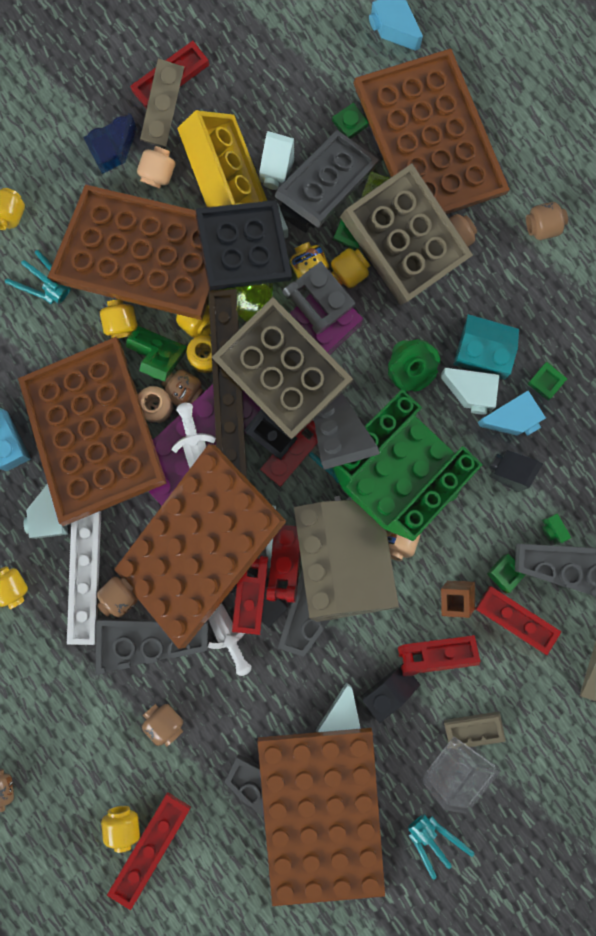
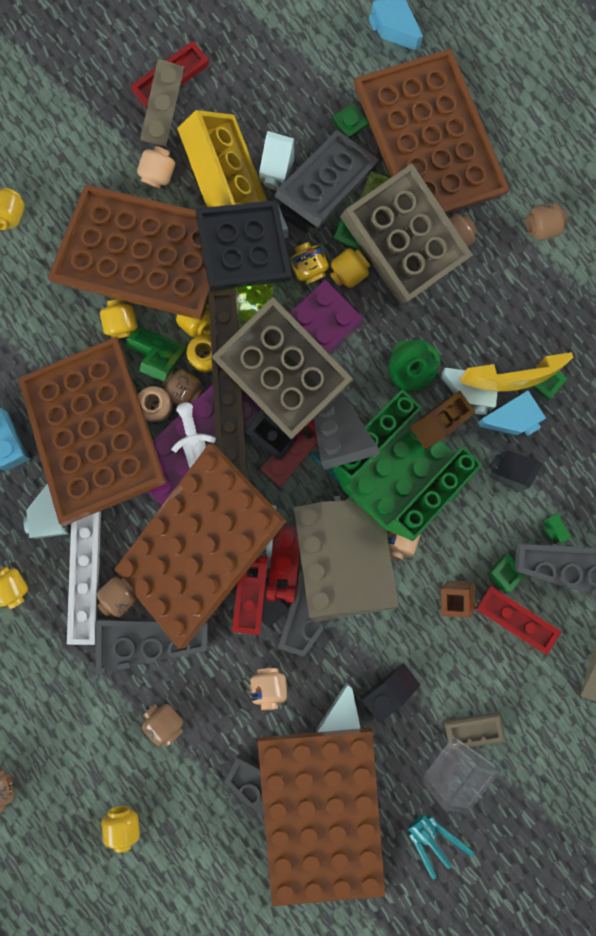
(53, 291): teal plant -> none
(111, 143): clear blue slope -> none
(149, 851): red plate -> none
(222, 629): white sword -> none
(268, 688): none -> light nougat head
(326, 293): dark grey plate -> none
(439, 655): red plate -> none
(442, 419): none -> reddish brown brick
(487, 347): teal slope -> none
(487, 379): none -> yellow slope

